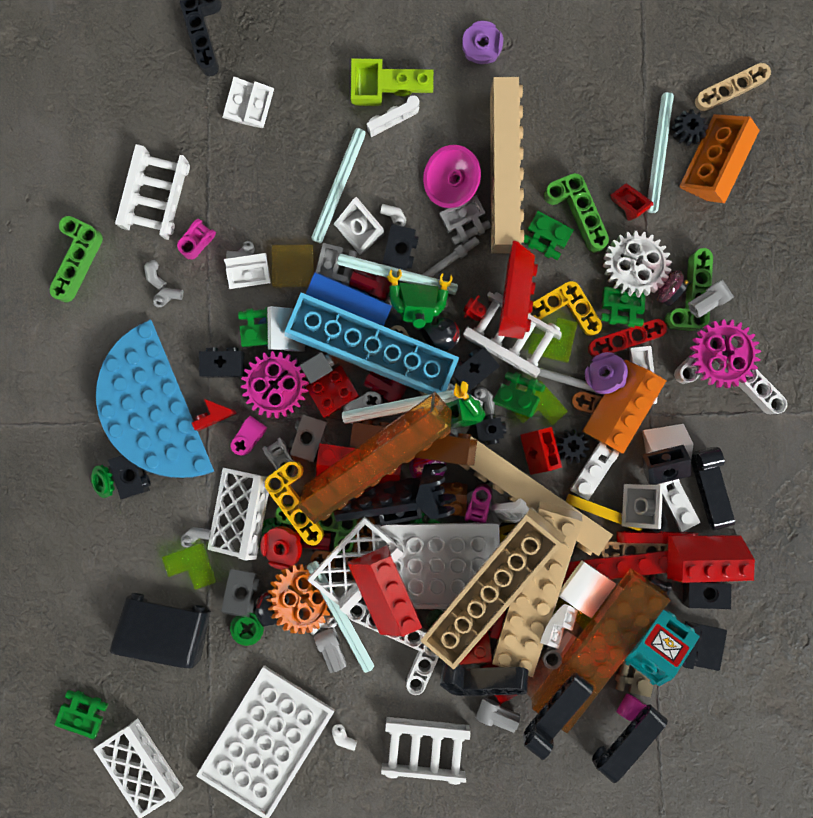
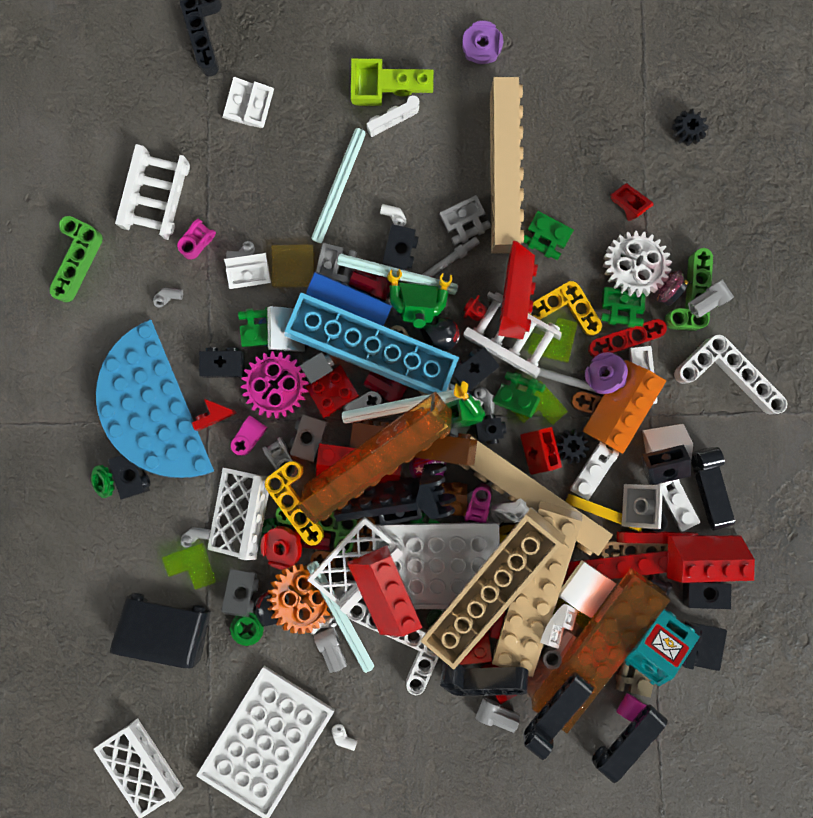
(78, 720): green plate -> none
(151, 274): light grey arm -> none
(359, 226): white slope -> none
(437, 731): white fence -> none
(443, 171): dark pink dish -> none
(580, 214): bright green beam -> none
(660, 150): light aqua axle -> none
(720, 157): orange slope -> none
(732, 86): tan beam -> none
(743, 353): dark pink gear -> none

